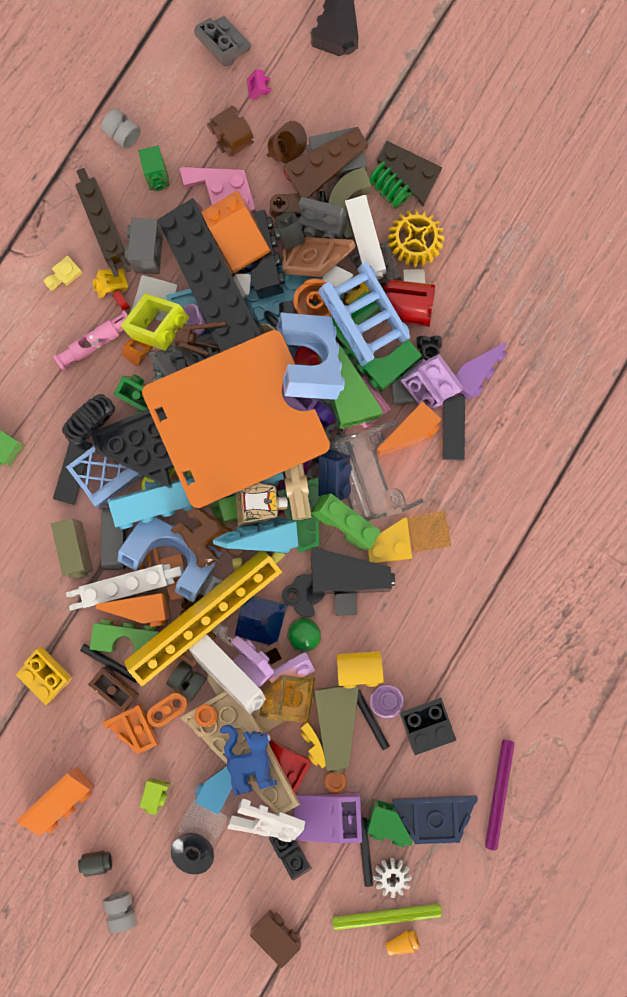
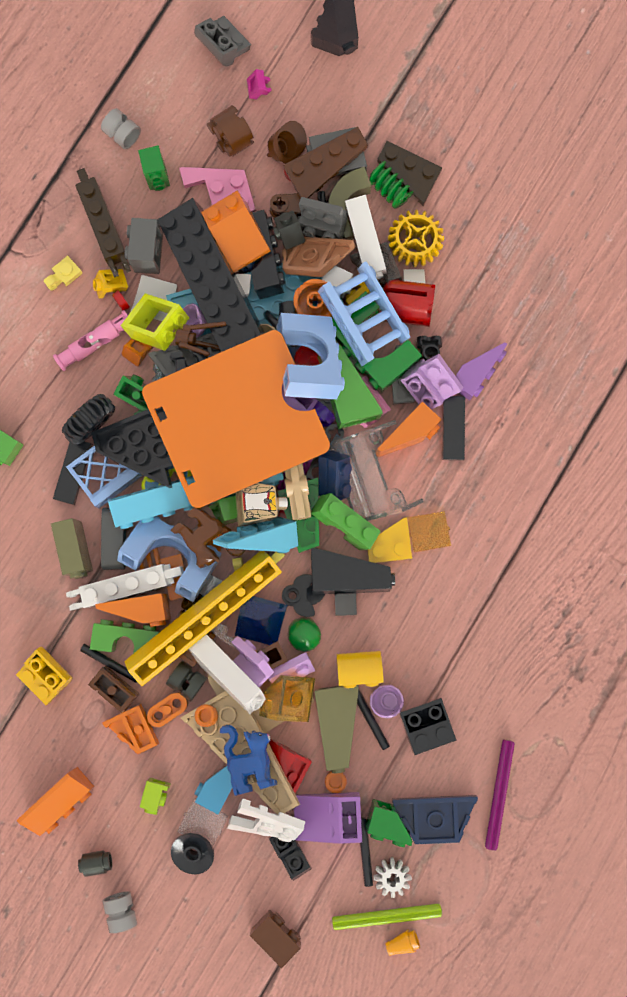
(316, 750): yellow slope -> none

